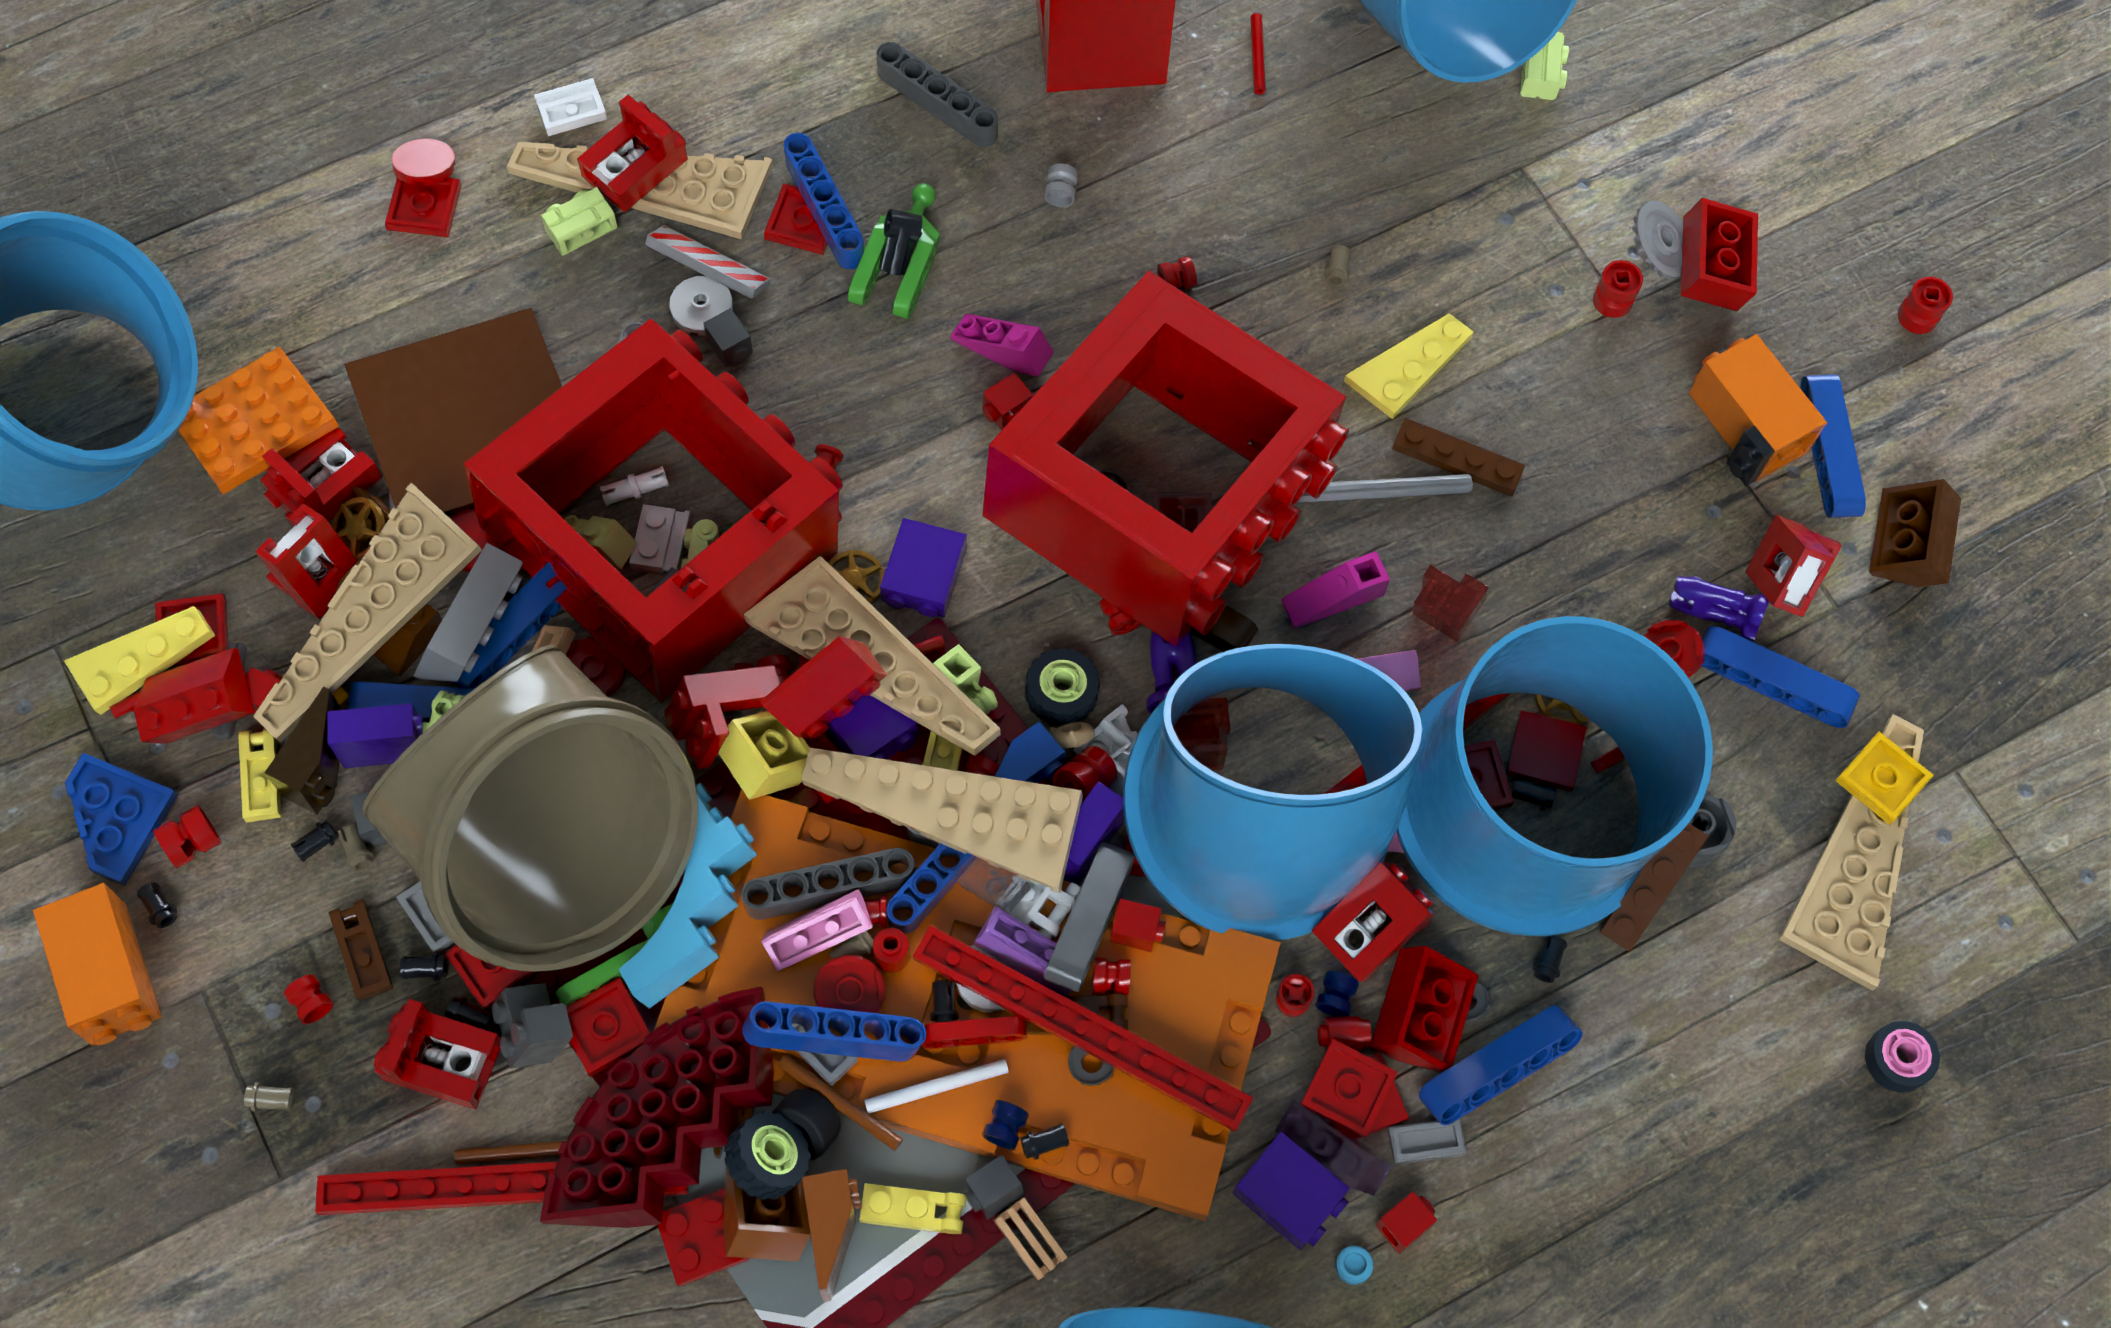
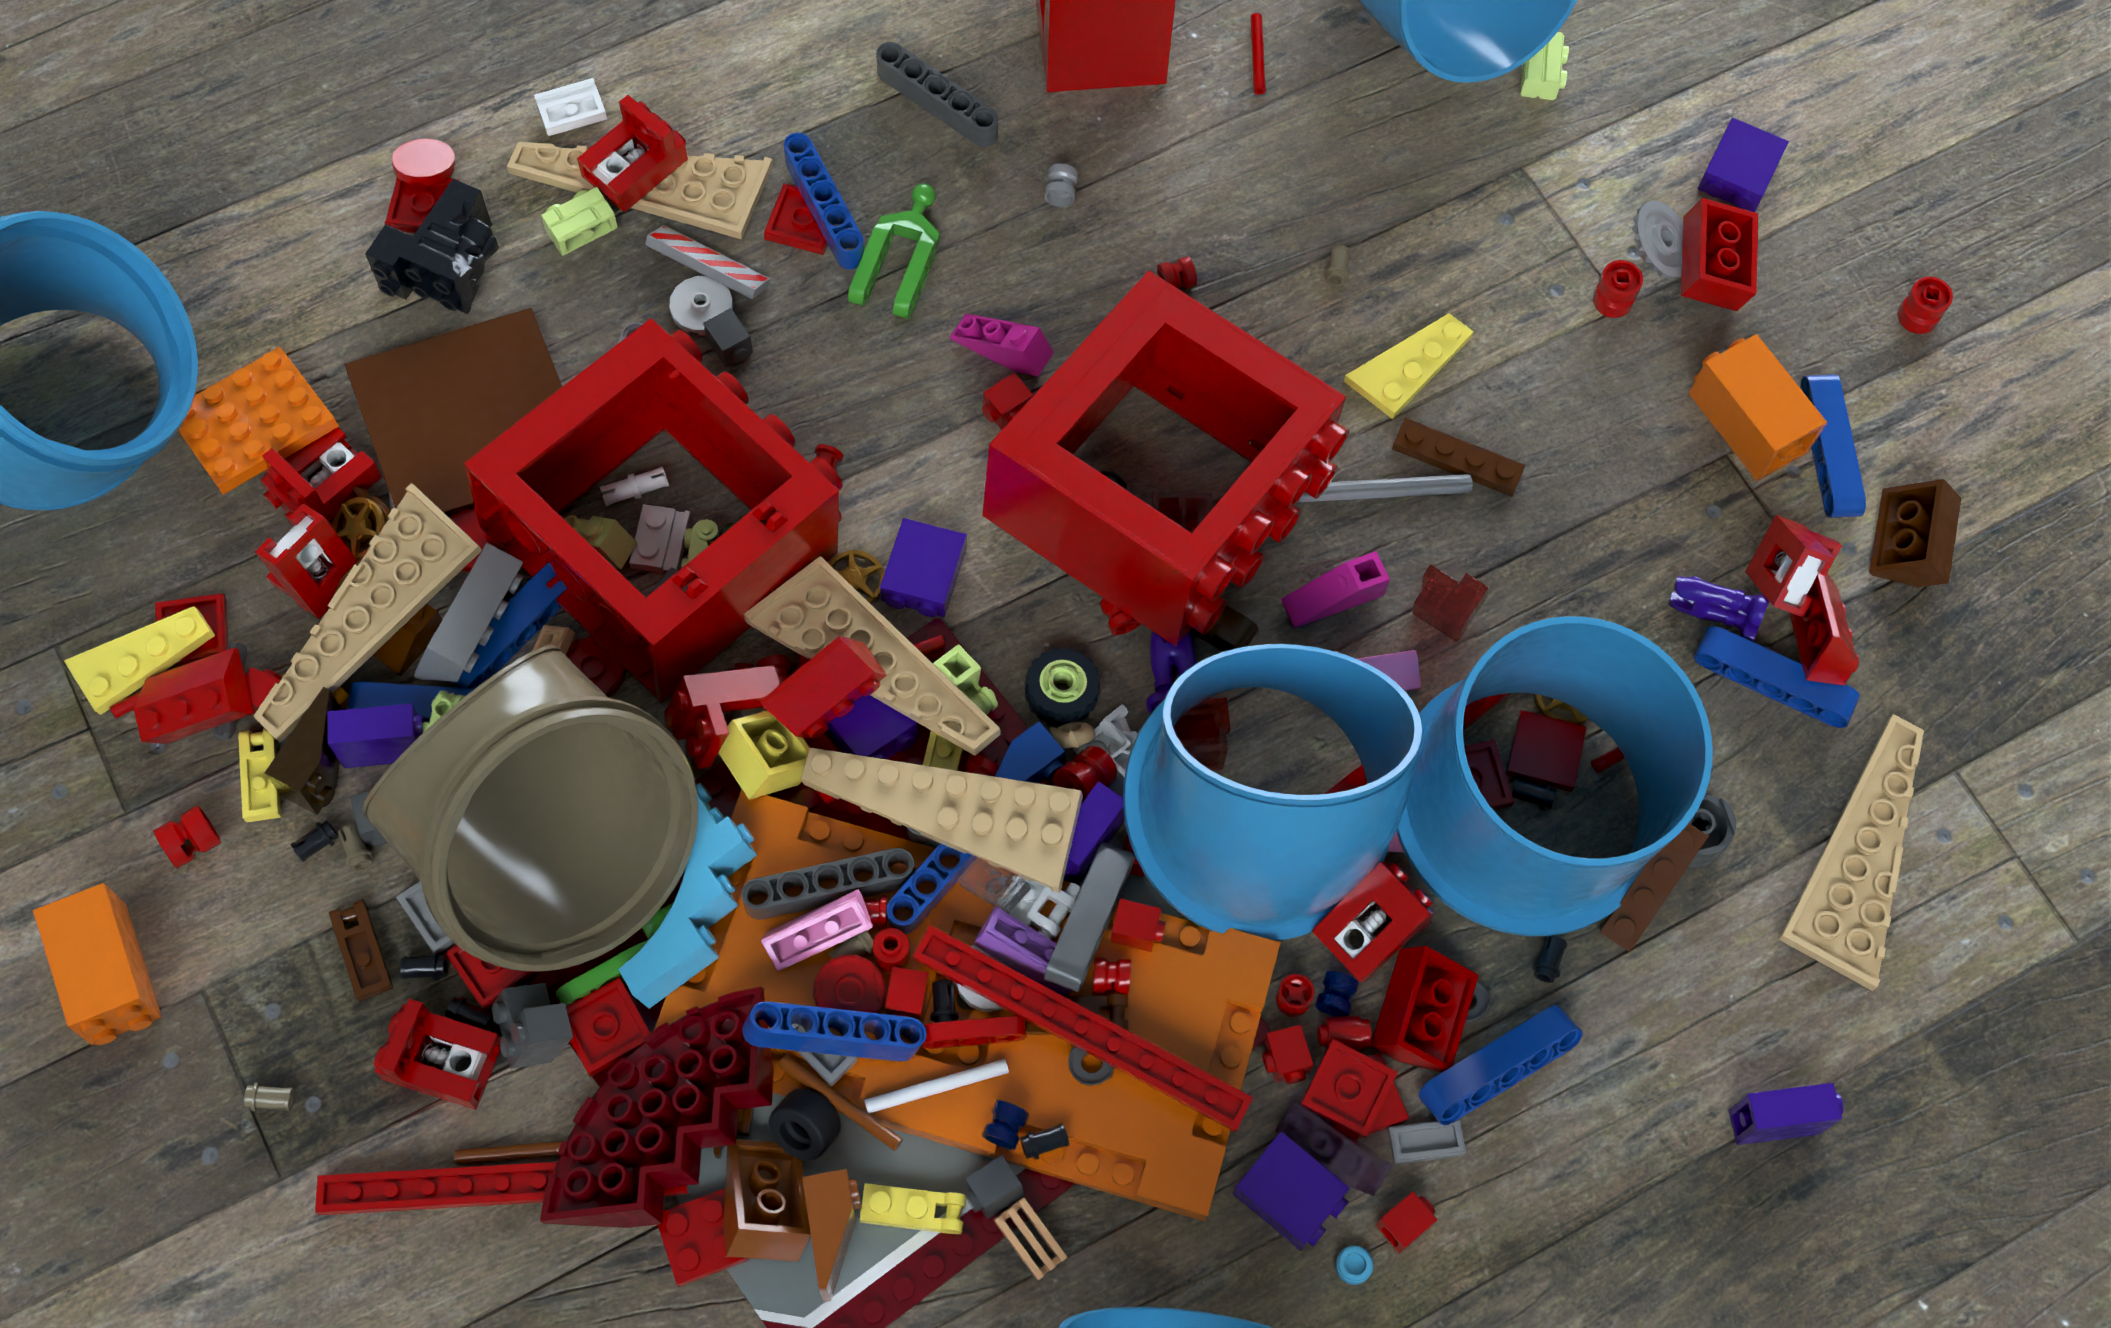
(115, 815): blue plate -> none
(161, 912): black pin -> none
(308, 999): red wheel -> none
(443, 254): none -> black brick
(767, 1155): black wheel -> none
(901, 232): black piece -> none
(907, 993): none -> red brick
(1287, 1055): none -> red brick
(1680, 643): red tile -> none
(1743, 165): none -> dark purple brick
(1749, 456): black plate -> none
(1785, 1113): none -> dark purple brick
(1824, 635): none -> red slope
(1884, 778): yellow tile -> none
(1889, 1069): wheel -> none

